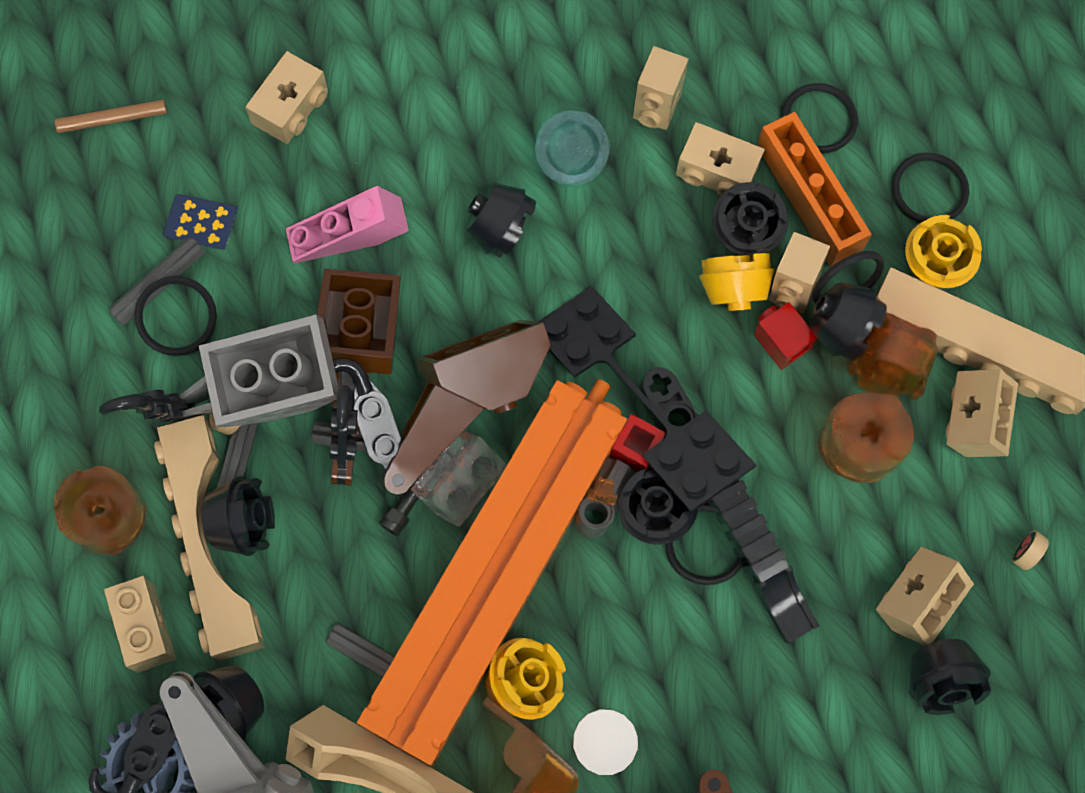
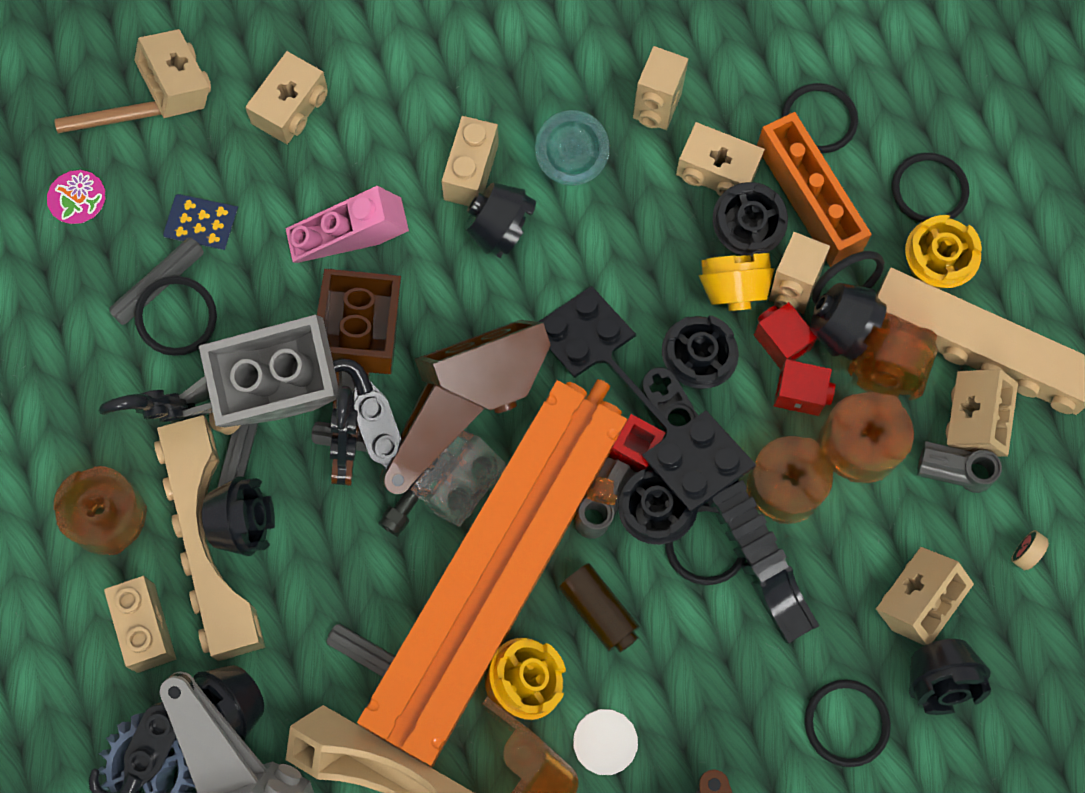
(76, 197): none -> sticker
(172, 73): none -> tan brick
(470, 160): none -> tan brick
(600, 609): none -> dark brown brick
(700, 352): none -> black cone
(800, 460): none -> clear orange brick
(804, 388): none -> red brick
(886, 724): none -> black tyre
(954, 466): none -> dark grey piece

